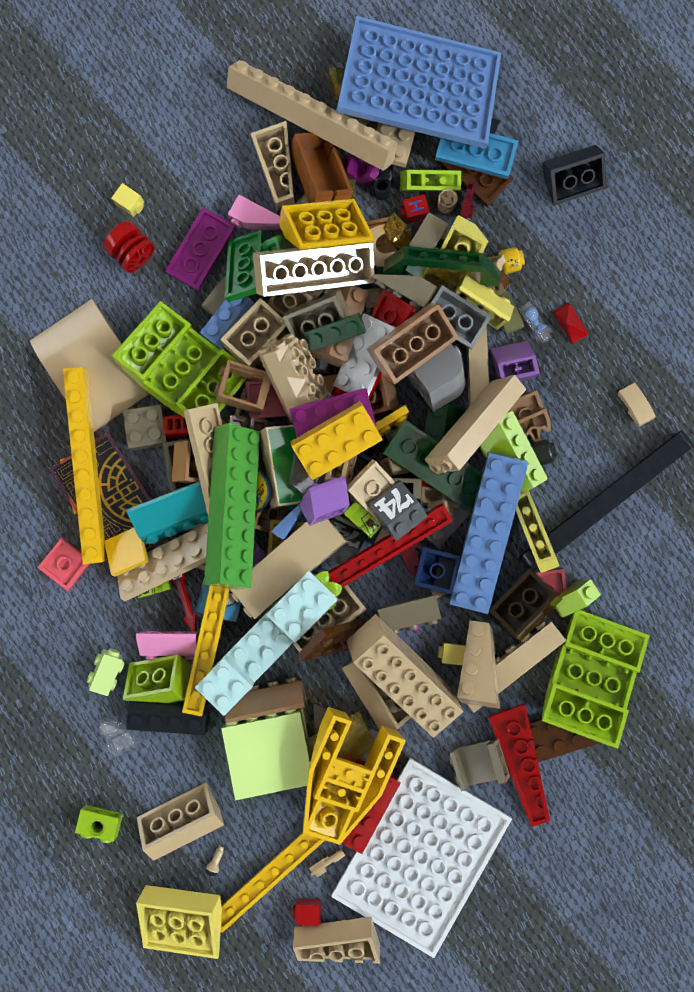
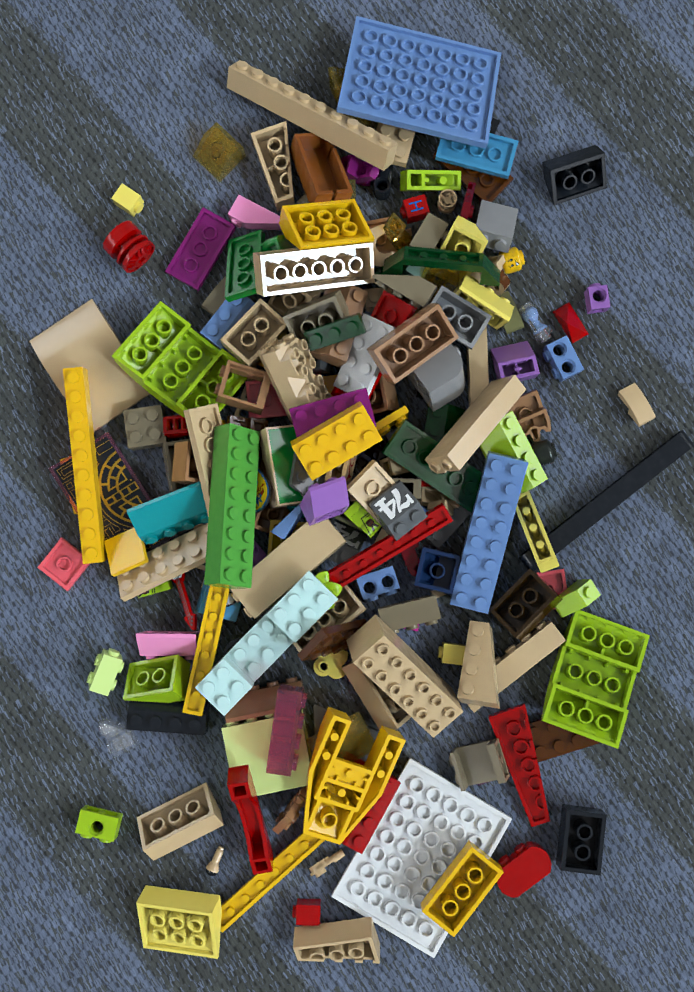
(219, 152): none -> clear yellow slope
(245, 798): none -> red arch
(285, 729): none -> clear pink brick
(291, 811): none -> medium nougat plate
(334, 665): none -> light yellow plate
(376, 578): none -> medium blue brick
(461, 888): none -> yellow brick
(497, 224): none -> light grey brick
(523, 868): none -> red brick
(567, 357): none -> medium blue brick
(581, 839): none -> black brick
(592, 305): none -> medium lavender brick

